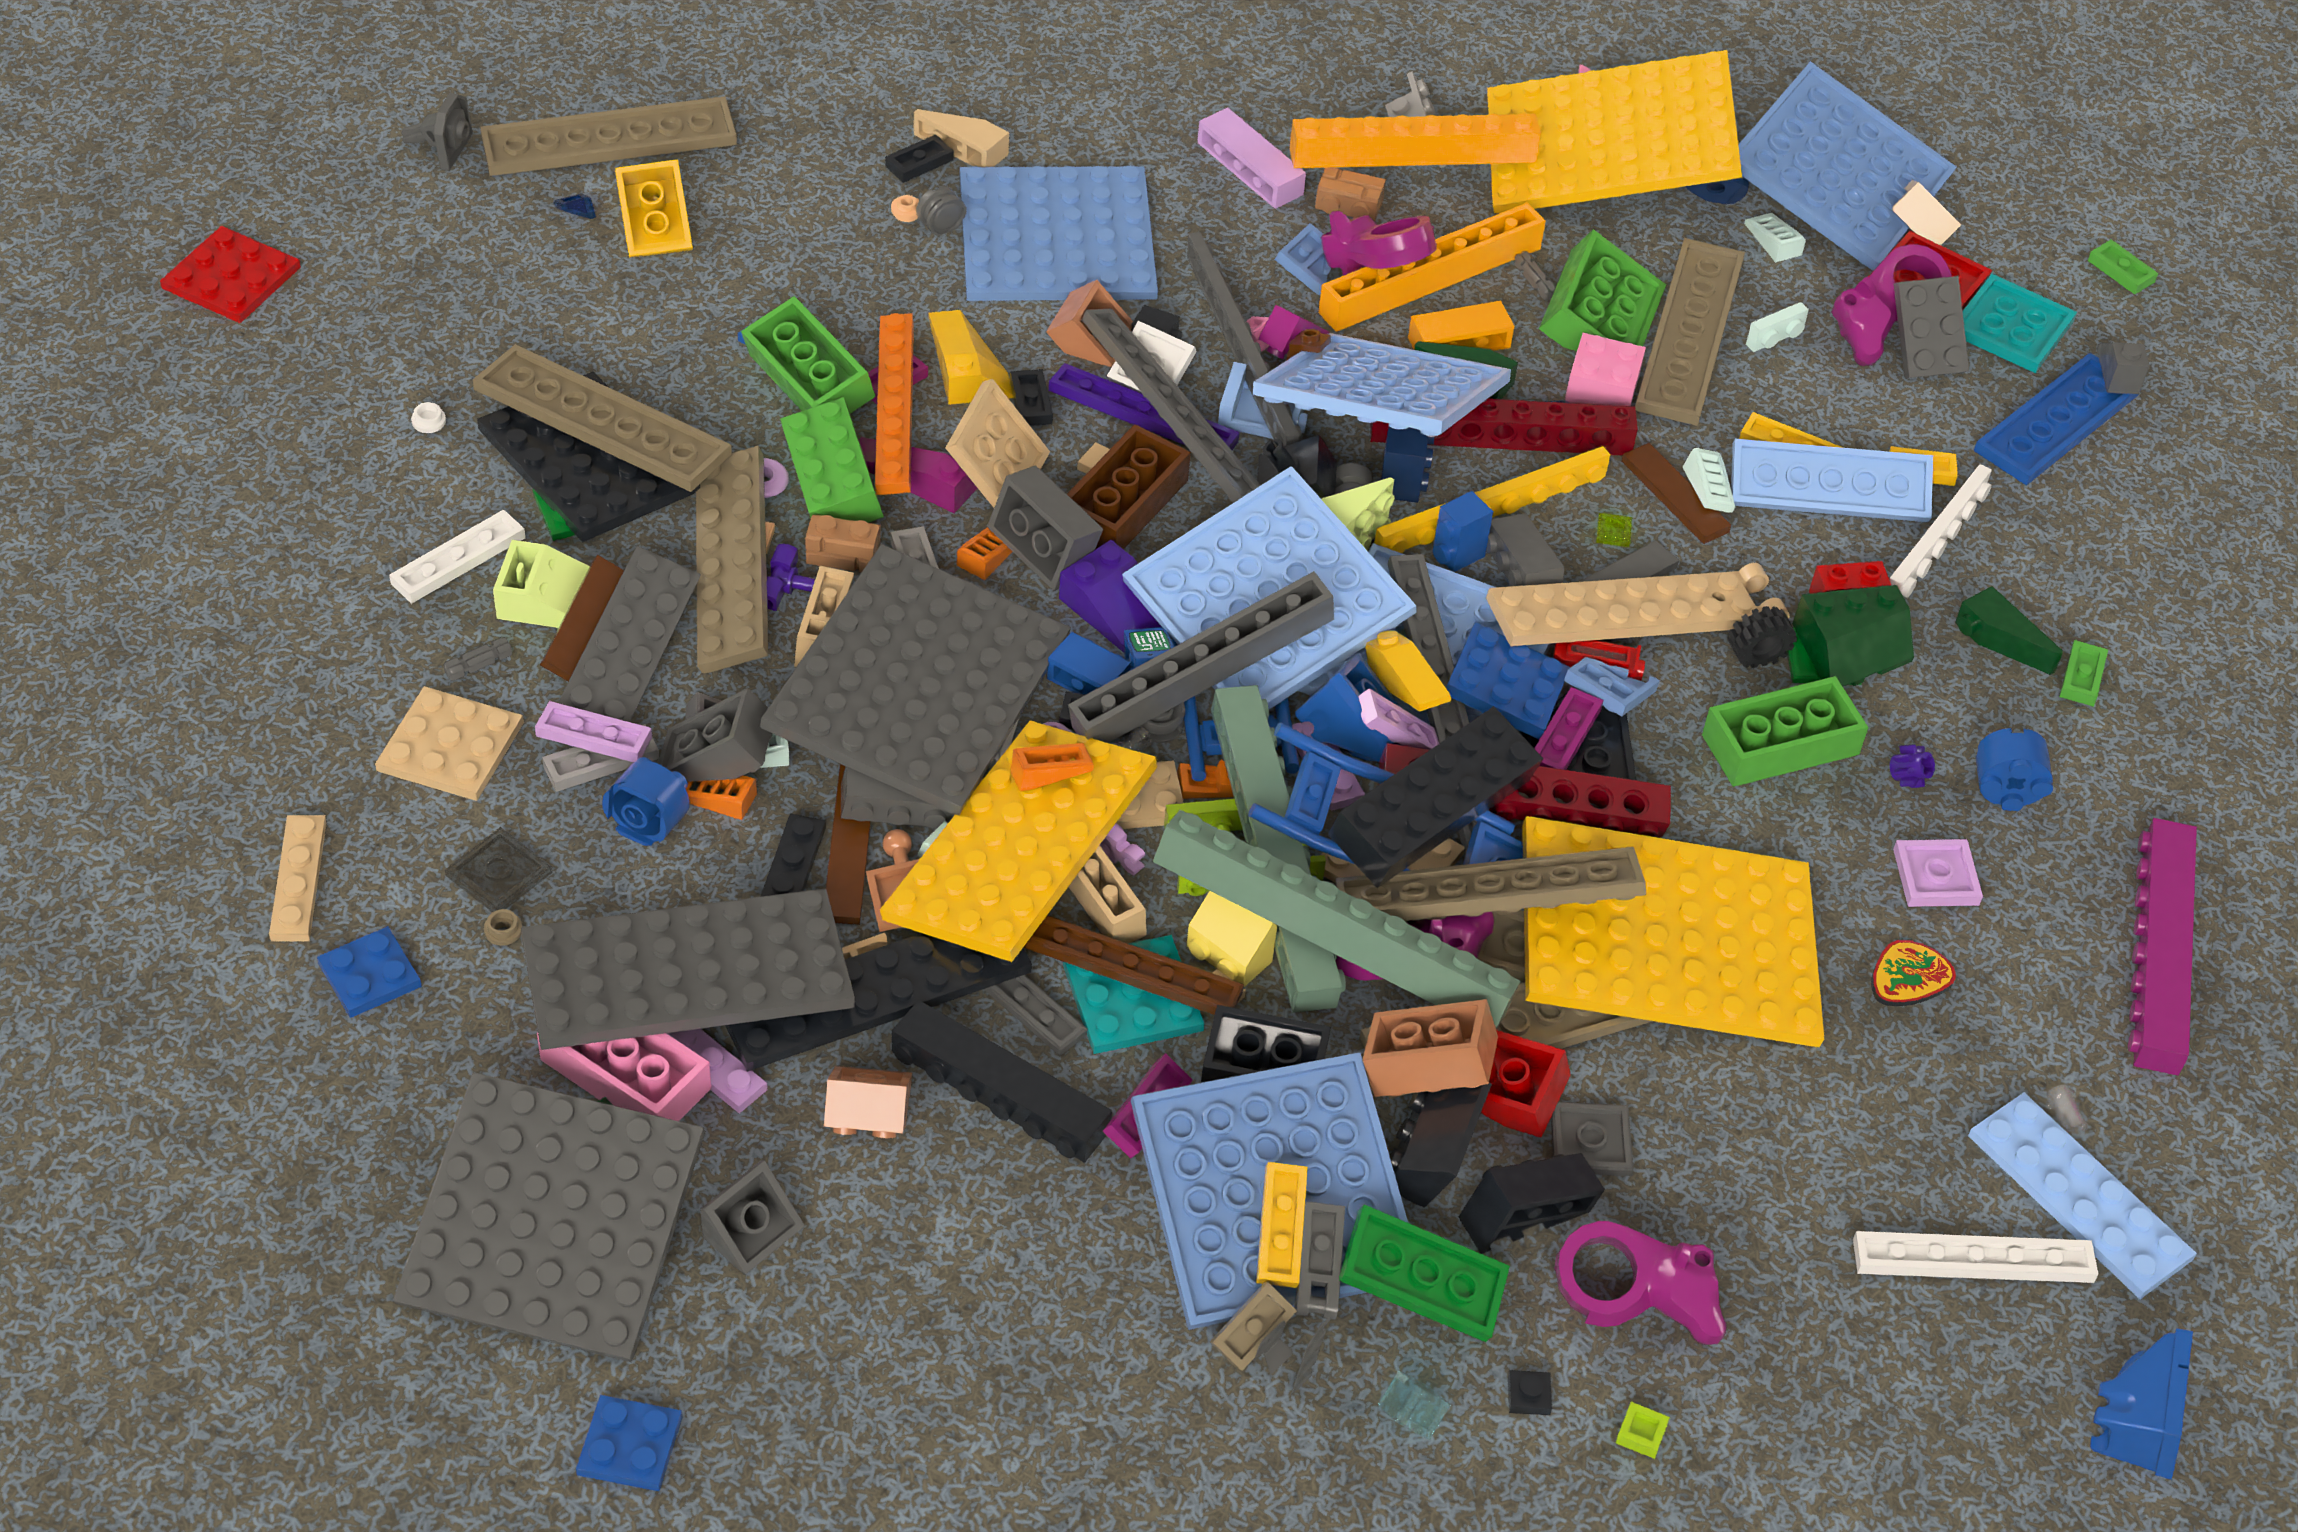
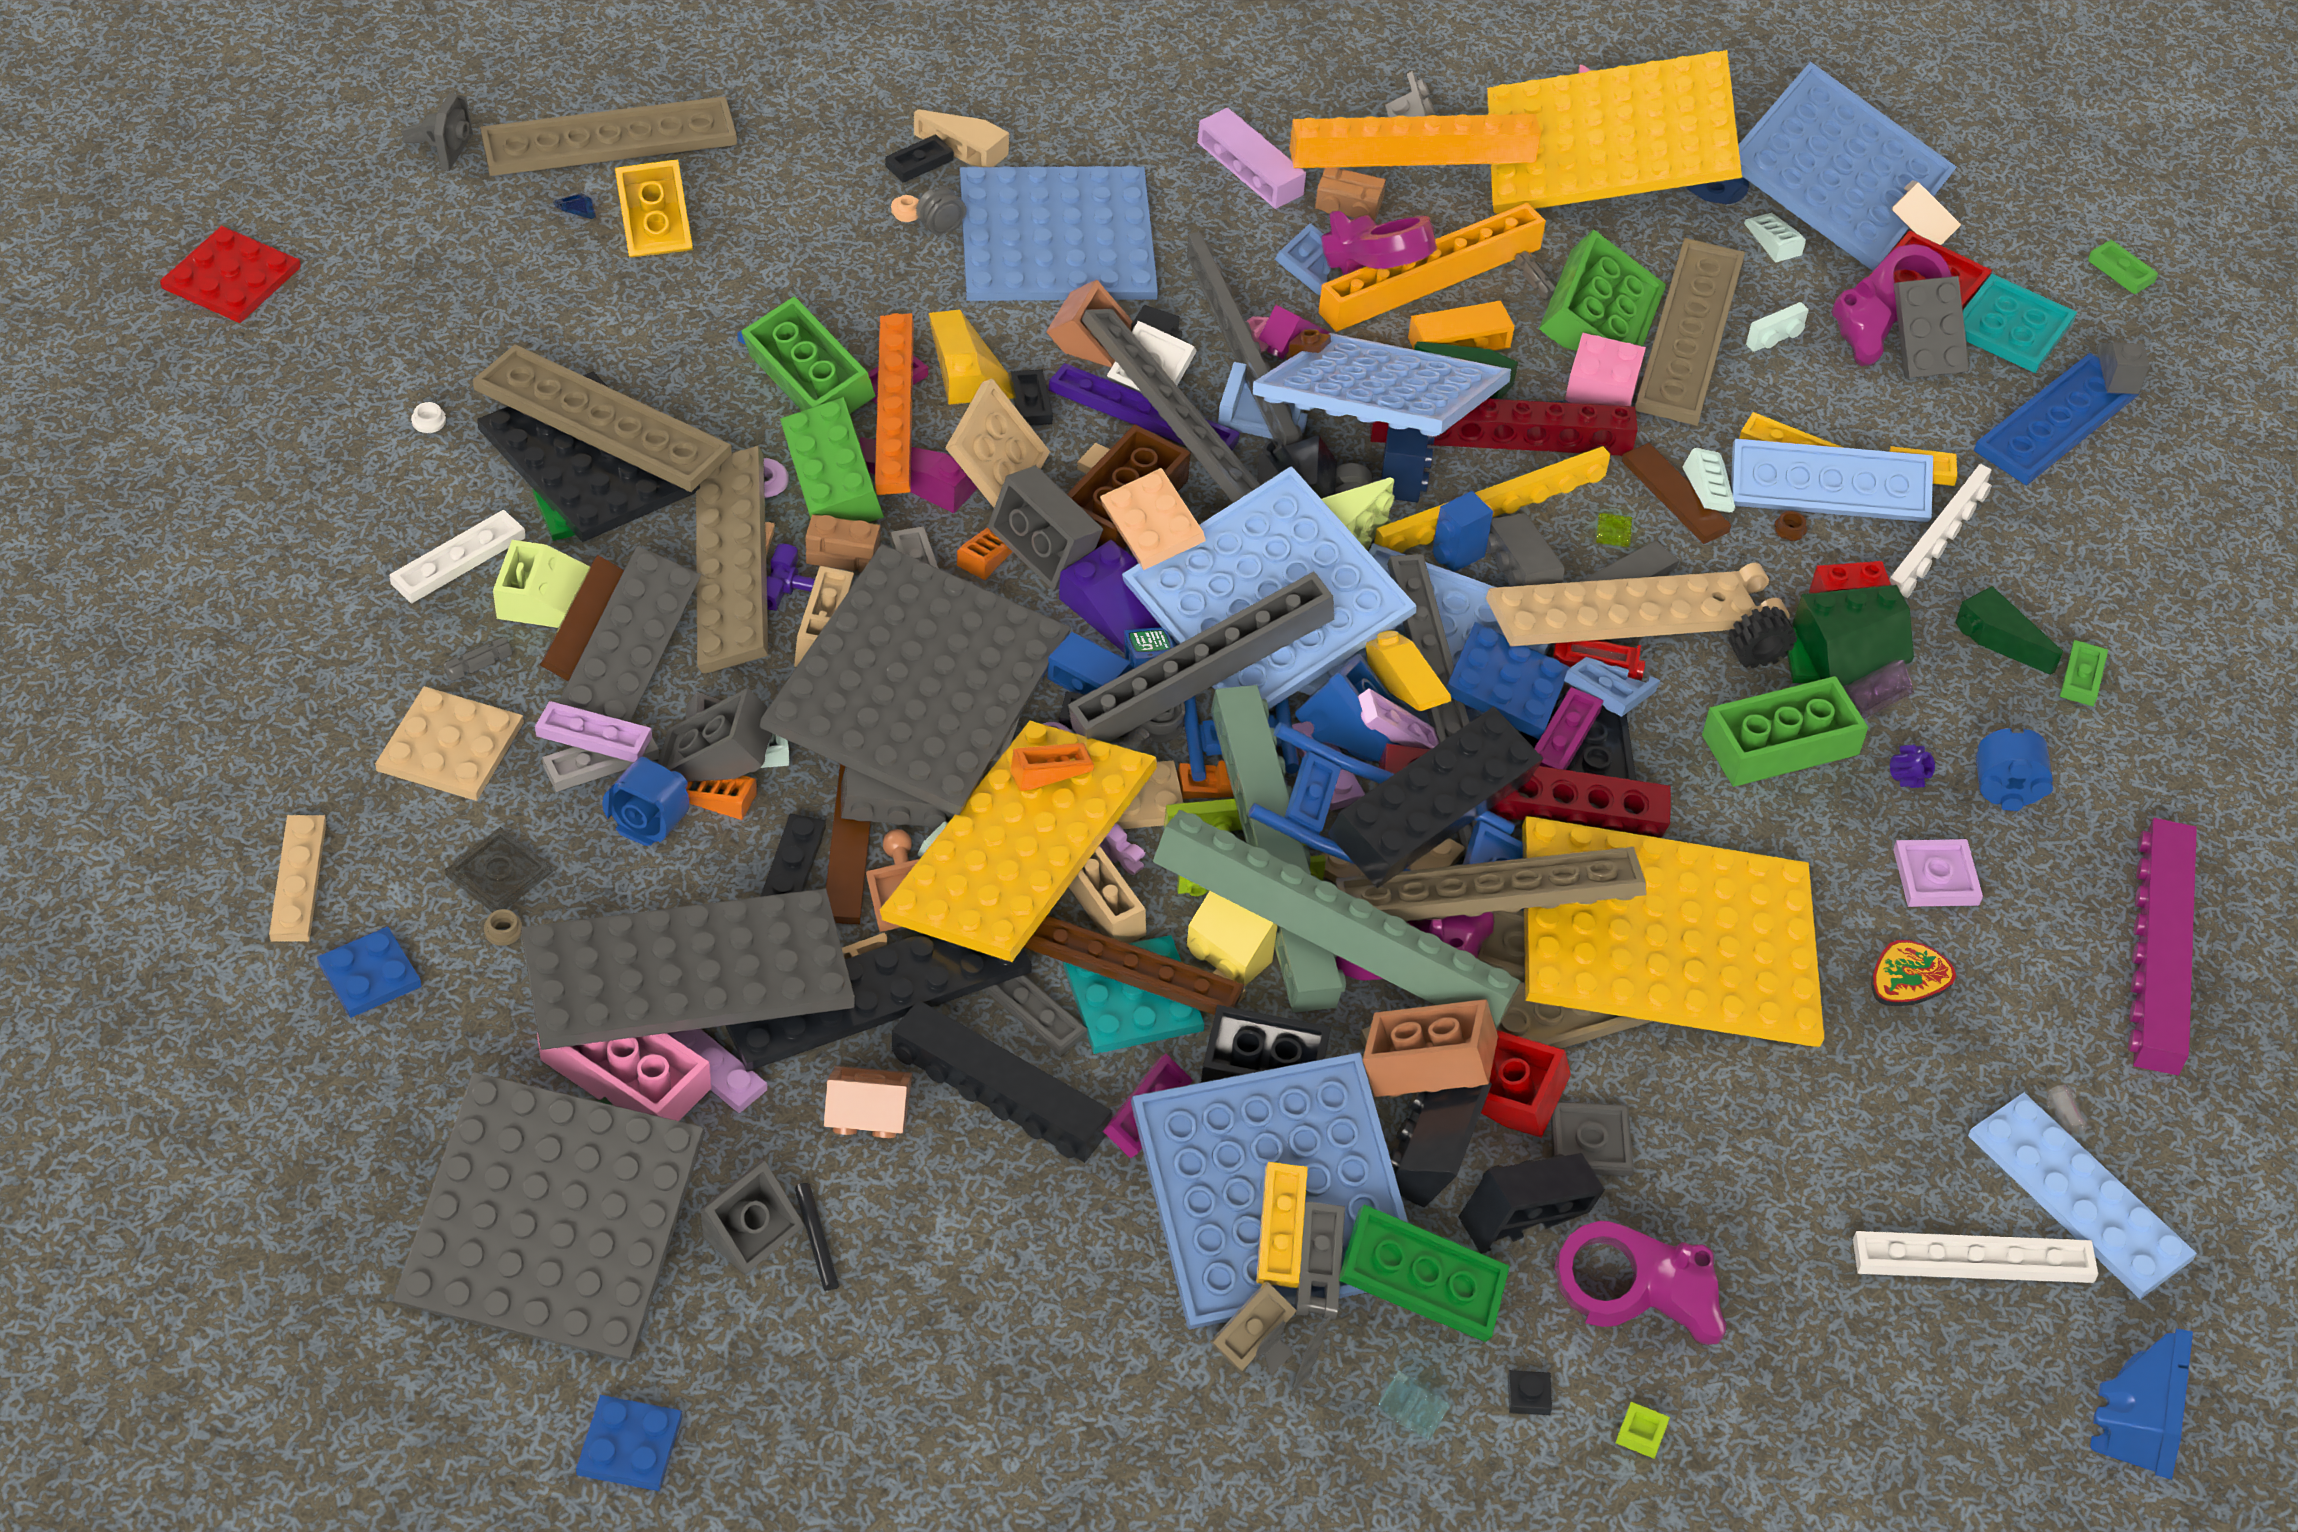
(816, 1237): none -> black bar
(1152, 519): none -> light nougat plate
(1791, 526): none -> reddish brown plate
(1880, 688): none -> clear purple plate

